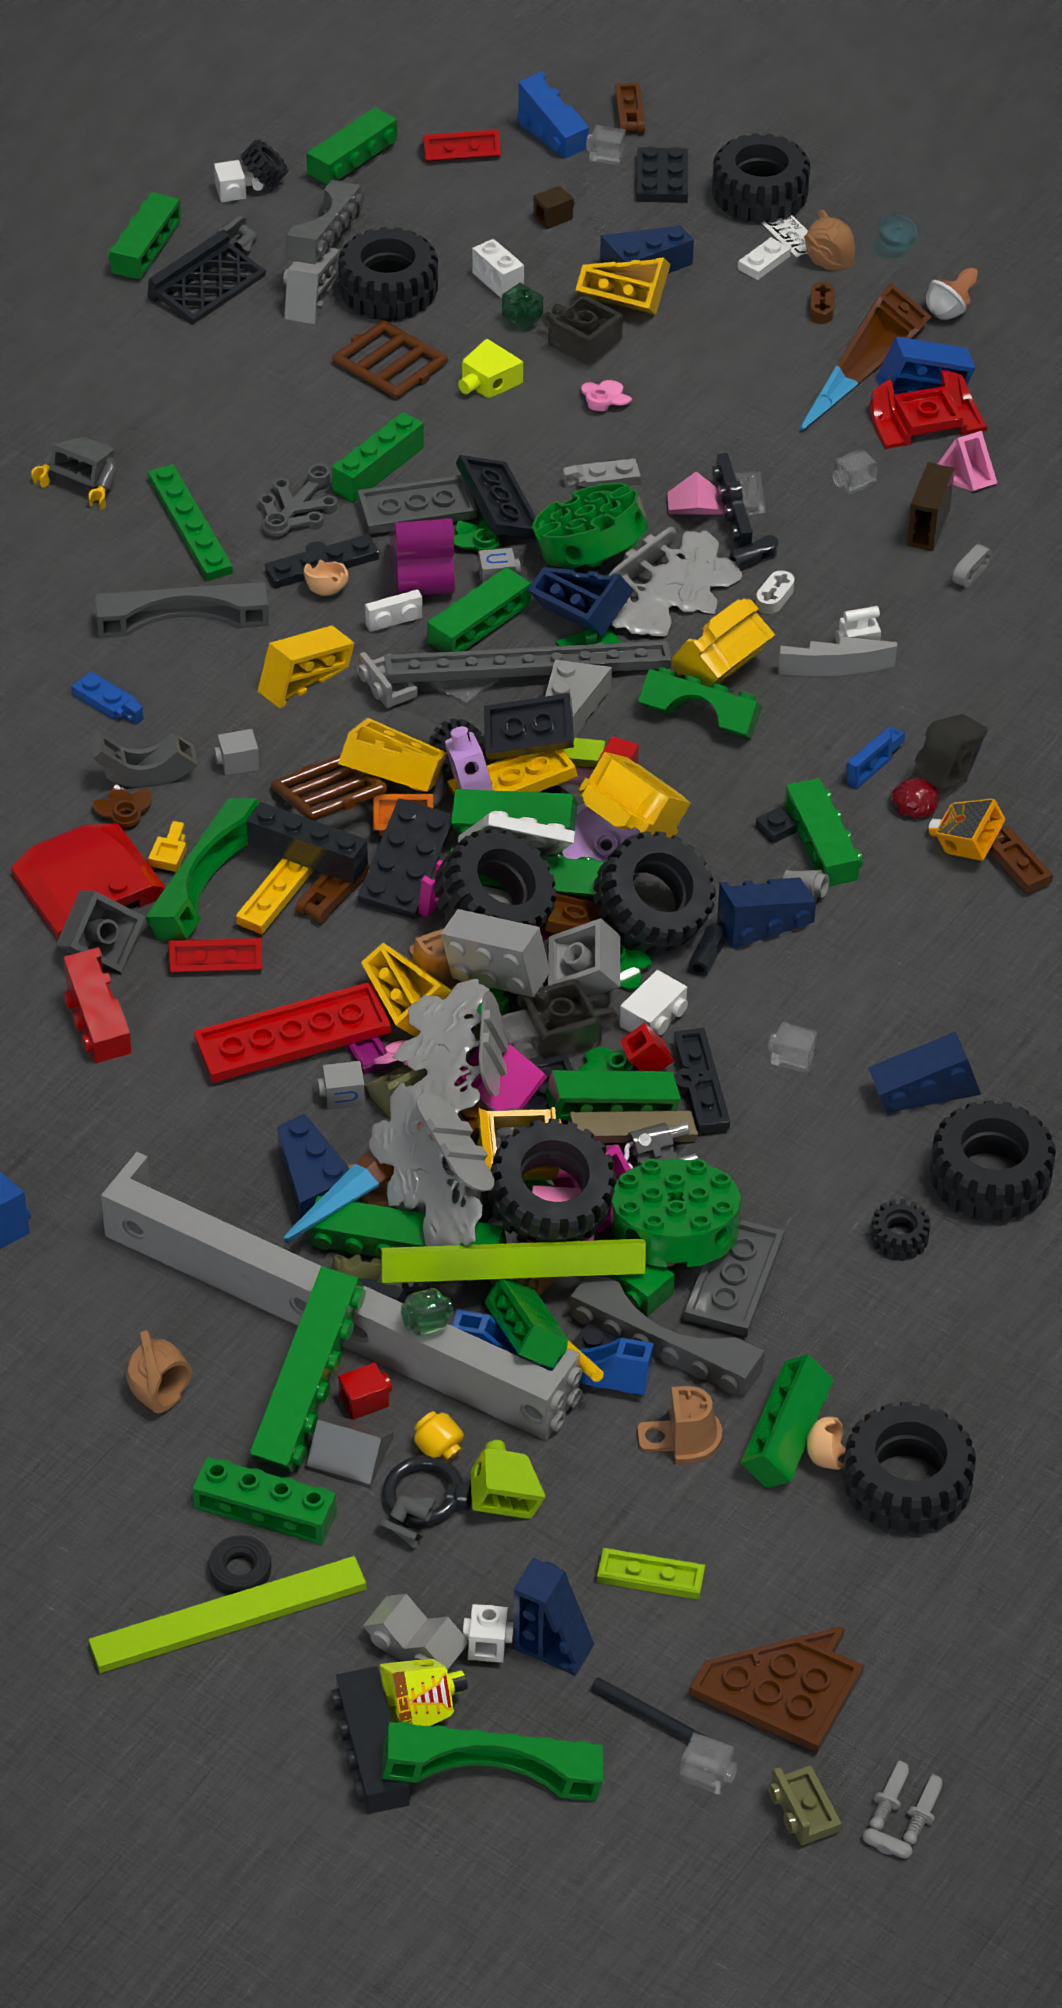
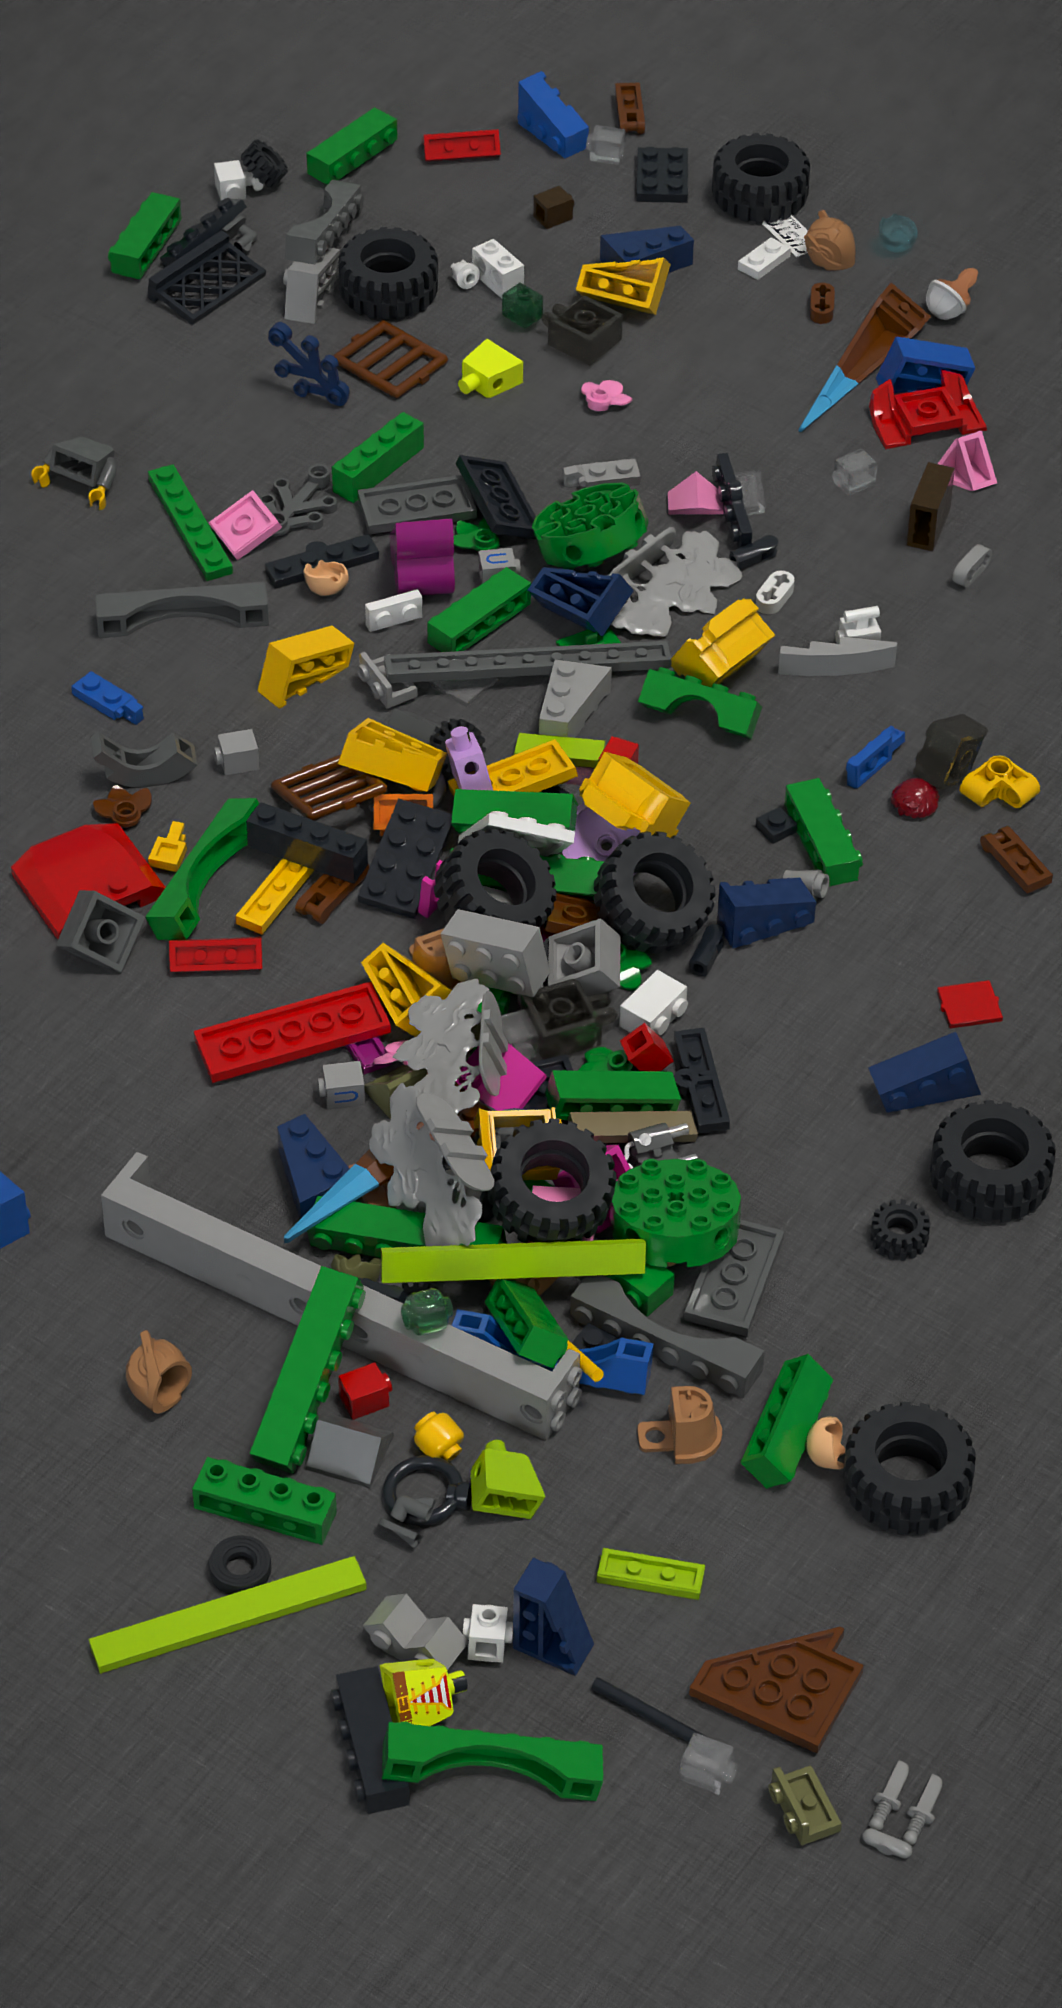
(95, 1007): red wedge -> none
(209, 226): none -> black hinge
(245, 525): none -> bright pink plate
(332, 388): none -> dark blue plant
(465, 274): none -> white hose
(528, 726): black plate -> none
(793, 1047): clear brick -> none
(968, 828): torso -> none
(969, 1004): none -> red piece
(1000, 780): none -> yellow piece

